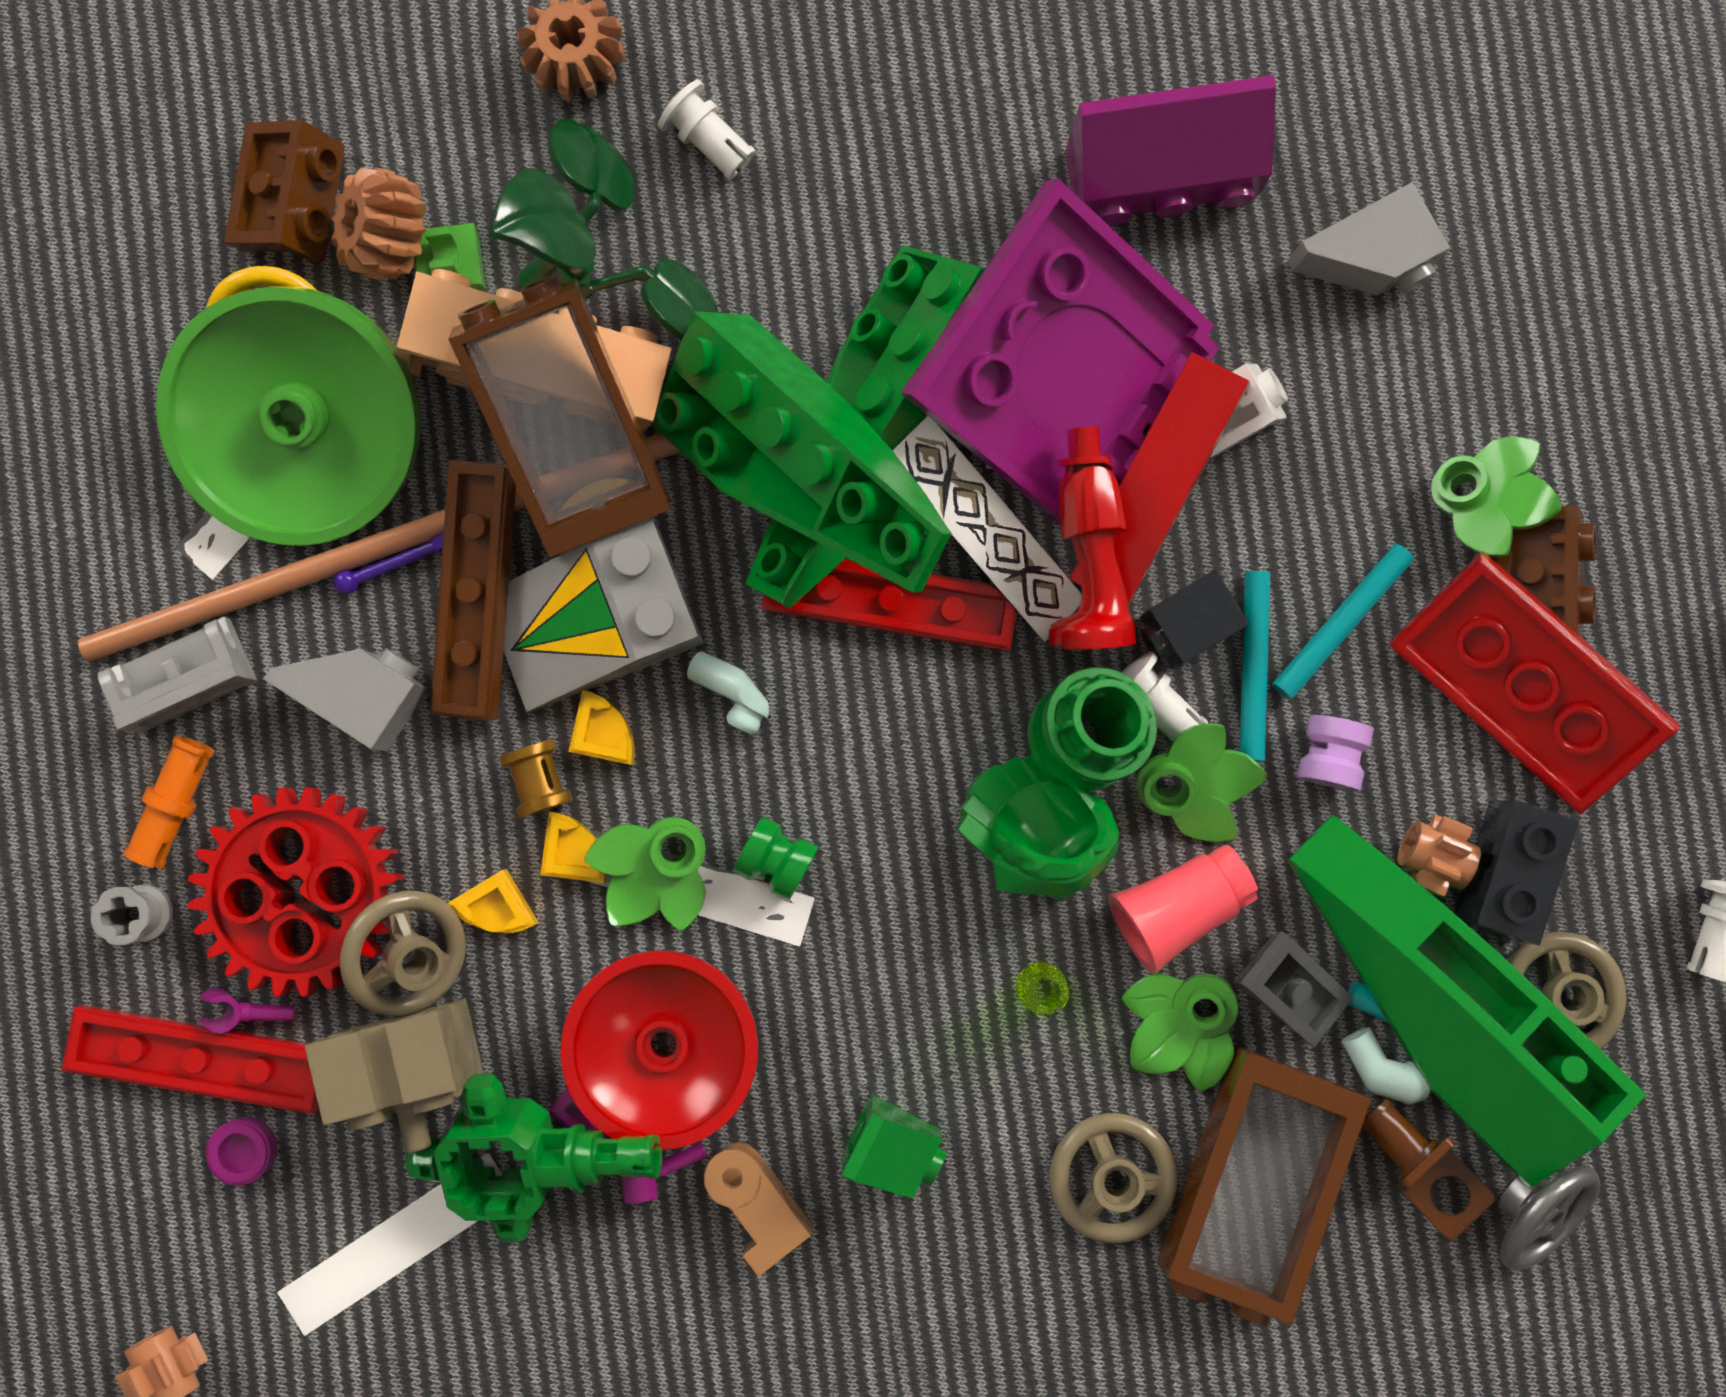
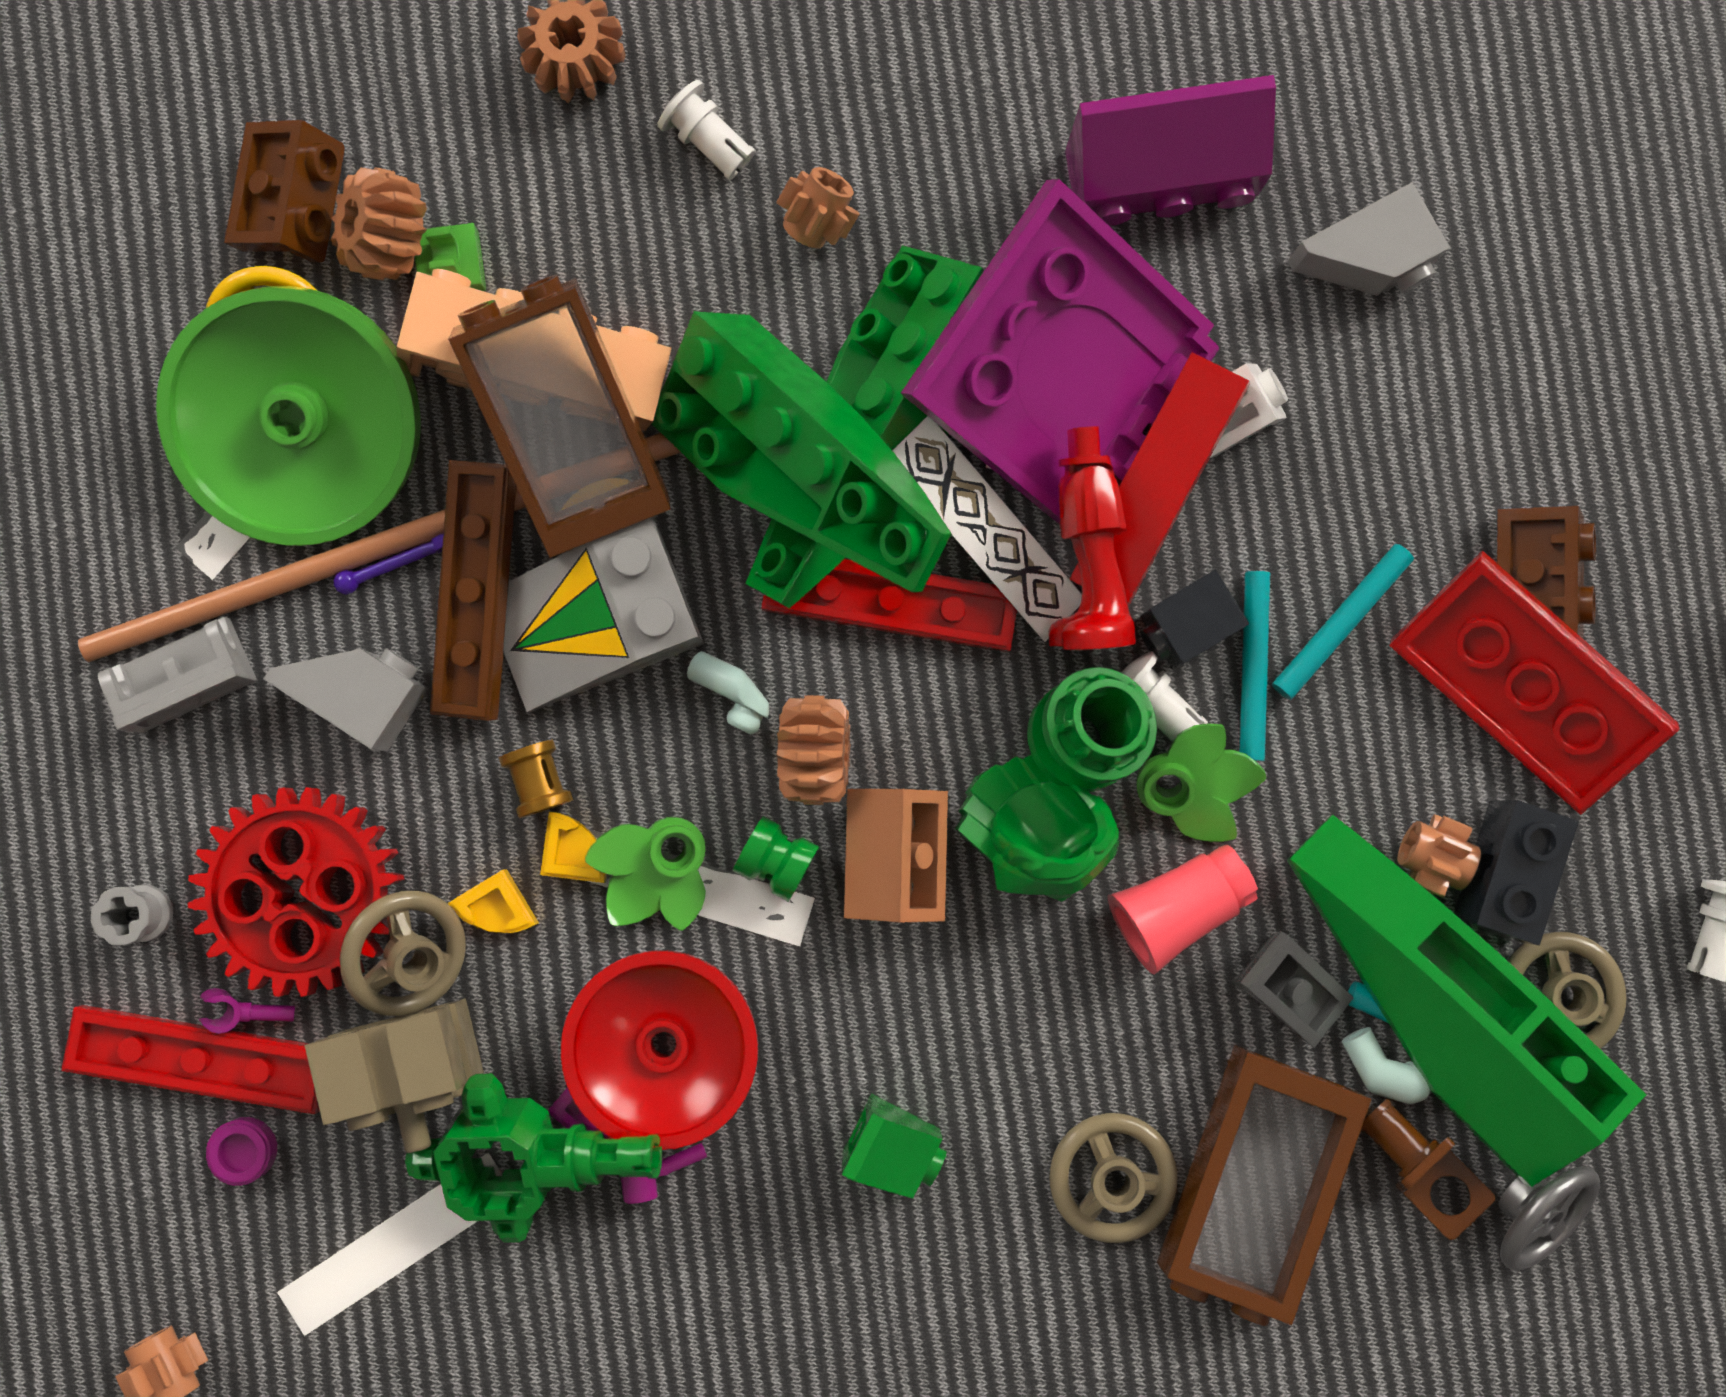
(168, 802): orange pin -> none
(543, 219): dark green plant -> none
(601, 731): yellow tile -> none
(747, 1185): medium nougat leg -> none
(813, 750): none -> nougat gear
(817, 207): none -> nougat gear
(891, 853): none -> nougat brick
(1028, 982): clear neon green pin -> none
(1175, 1034): bright green plate -> none
(1335, 752): lavender wheel -> none
(1504, 495): bright green plate -> none

